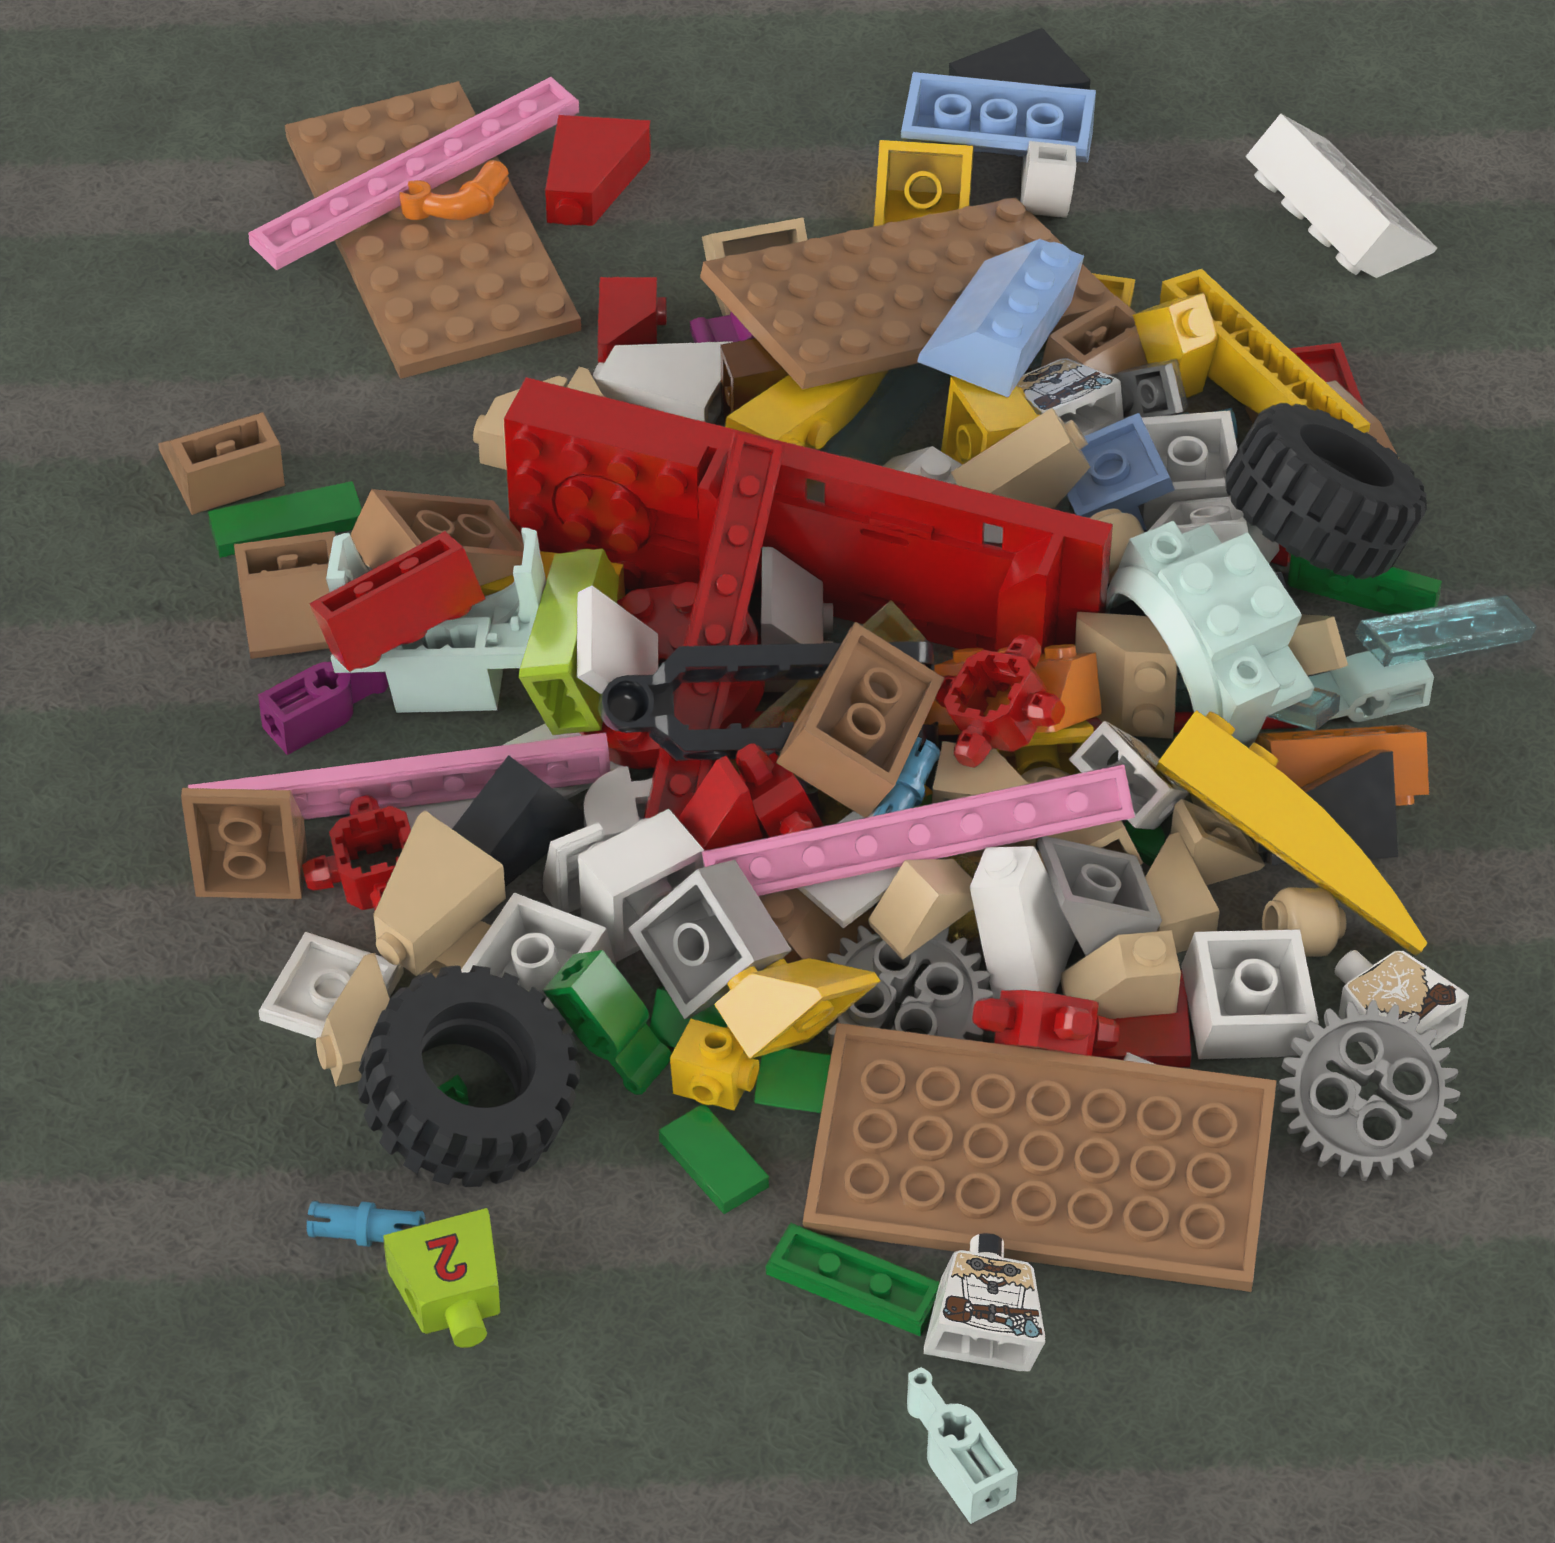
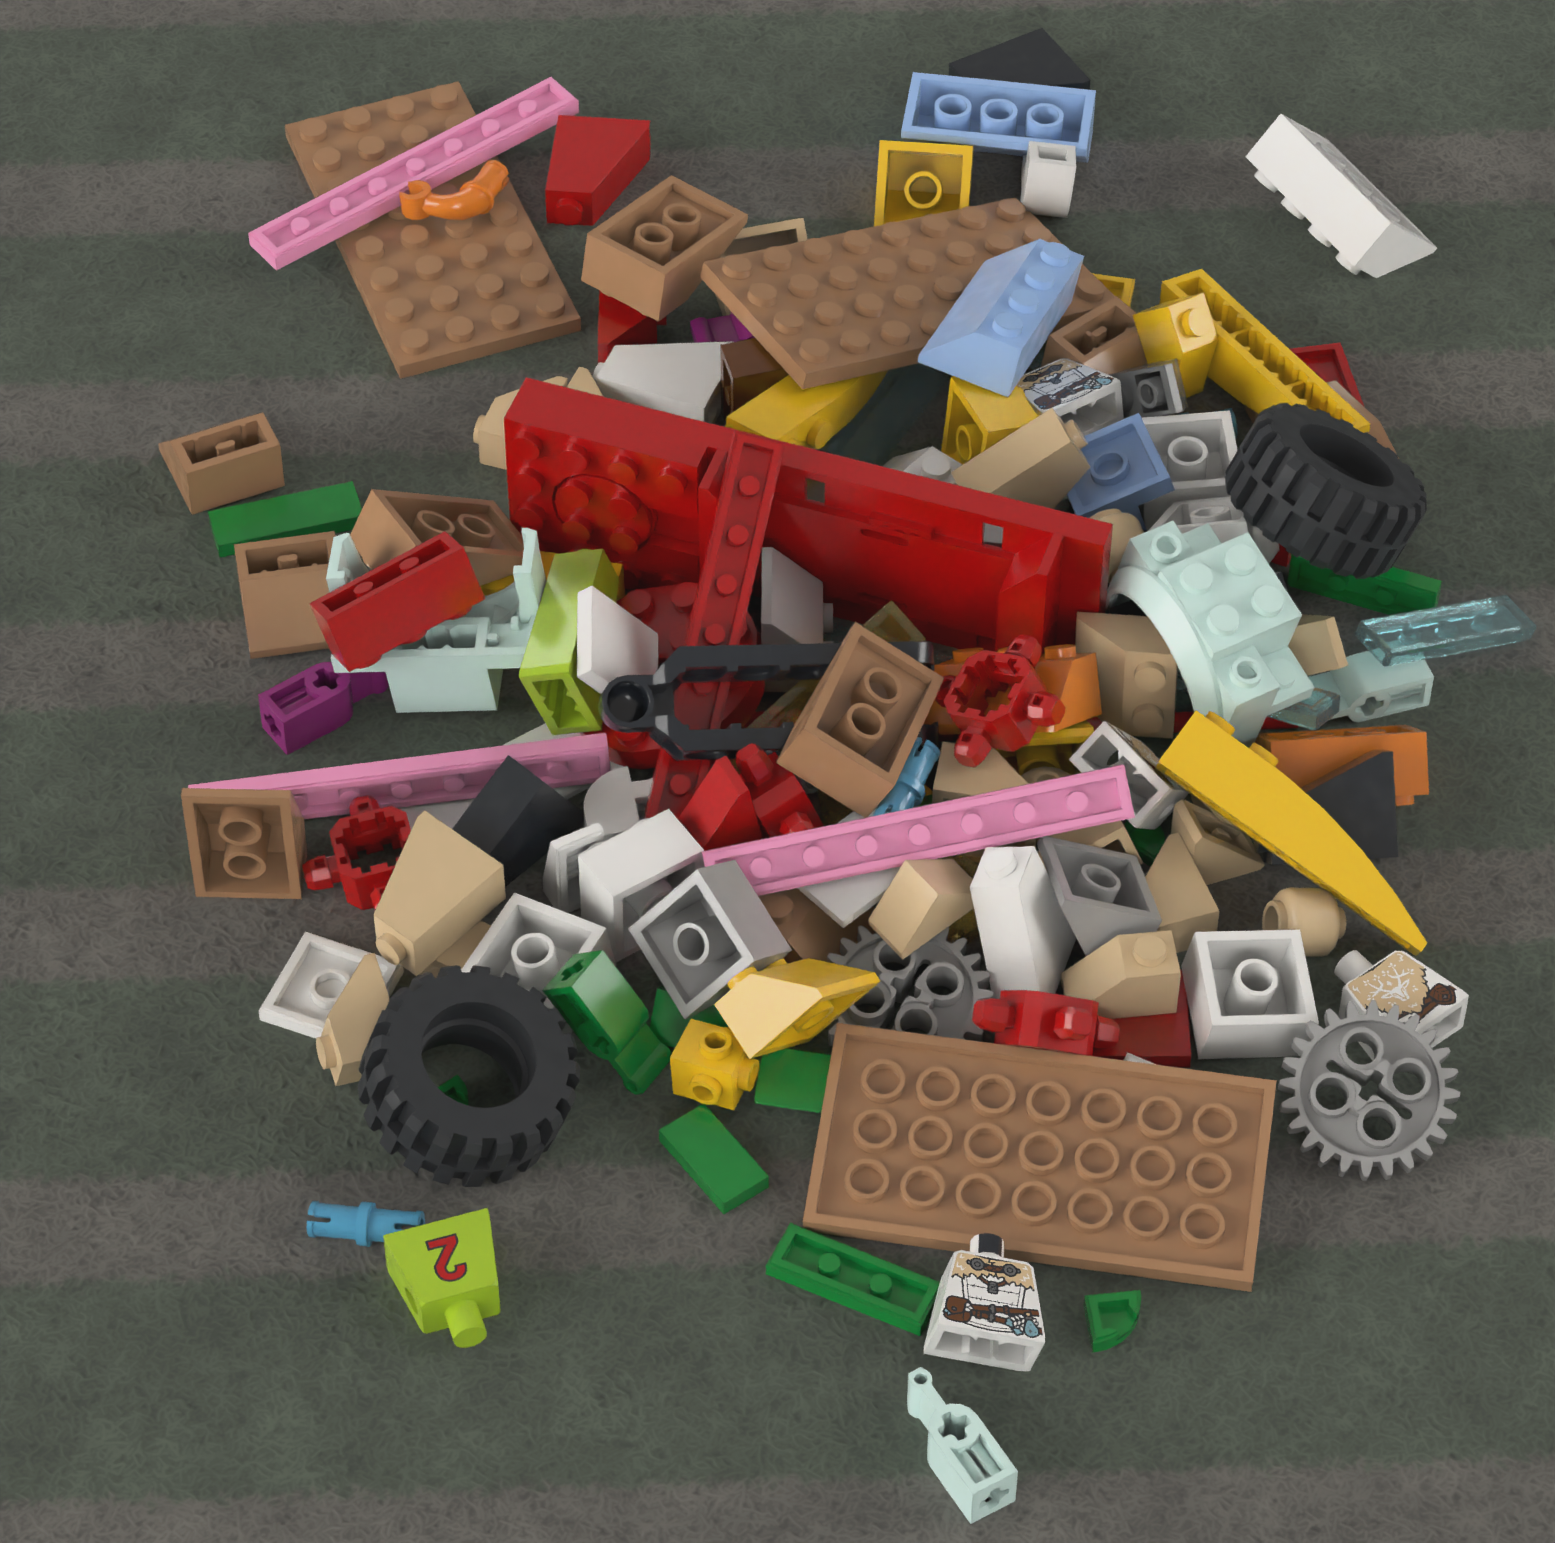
(657, 246): none -> medium nougat slope
(1111, 1317): none -> green tile

